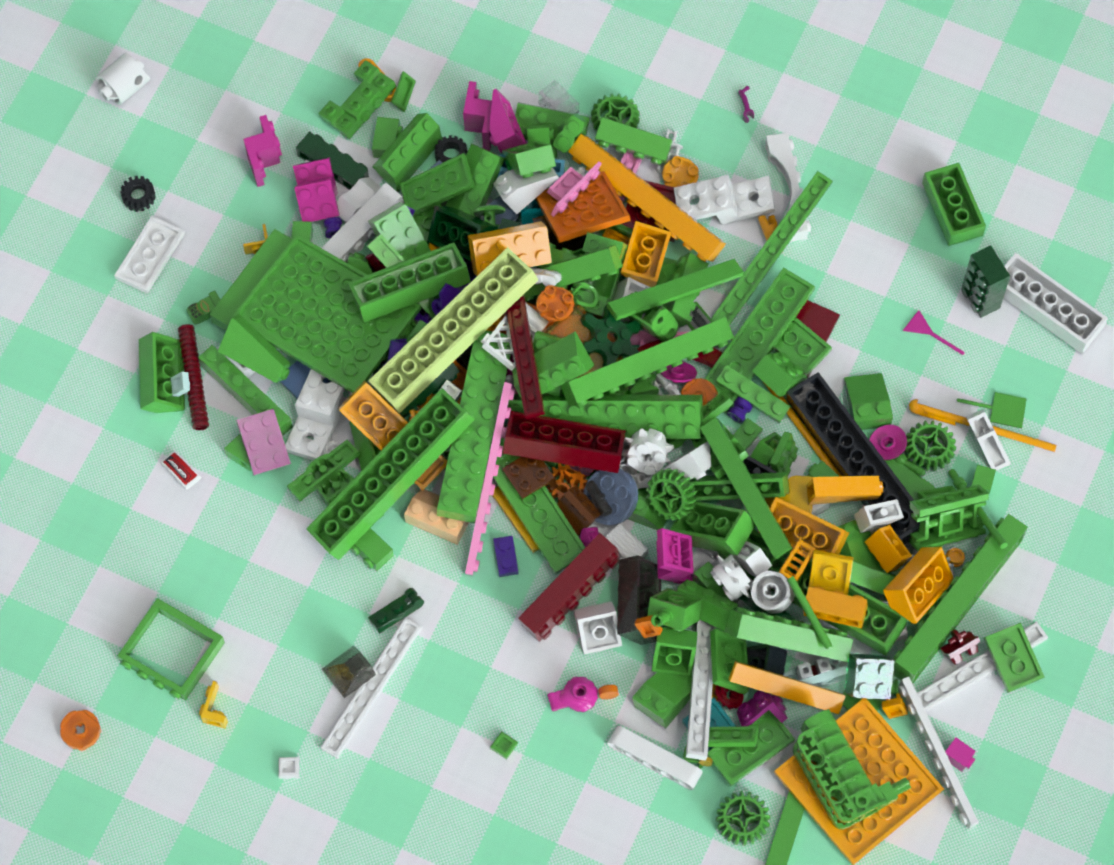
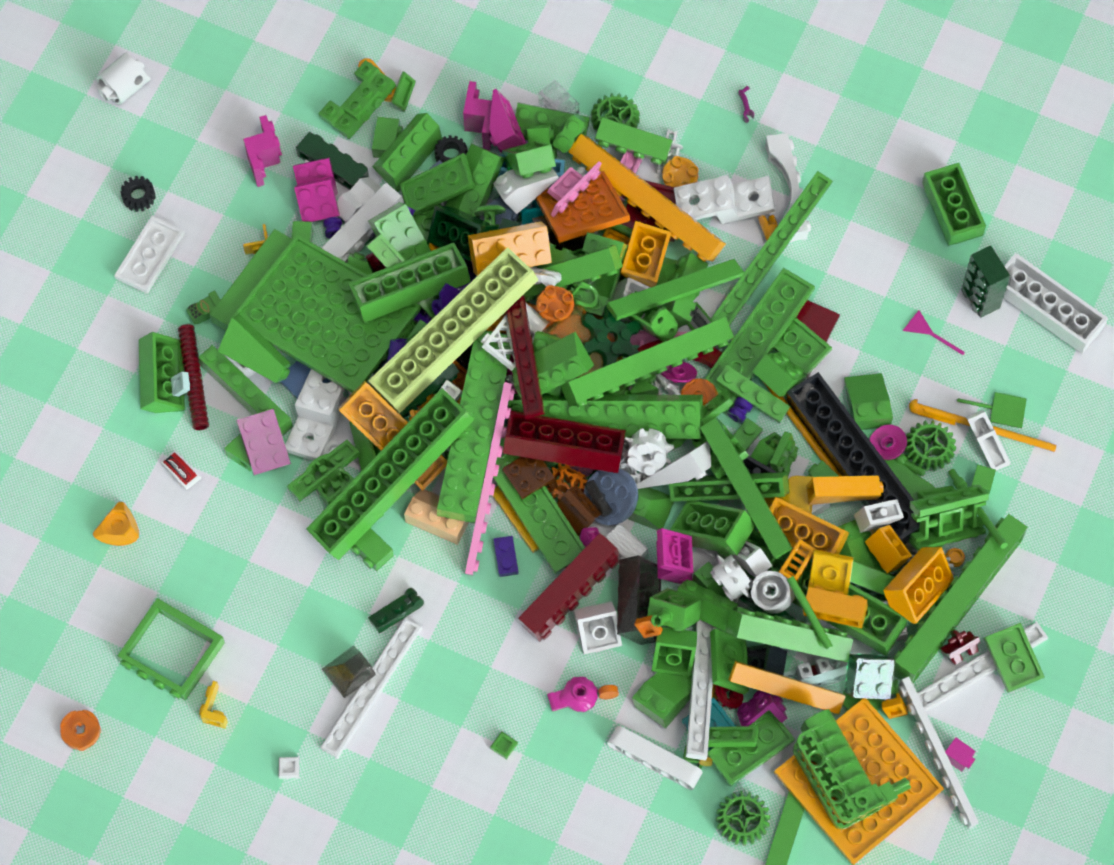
(118, 527): none -> light orange hat
(674, 488): bright green gear -> none

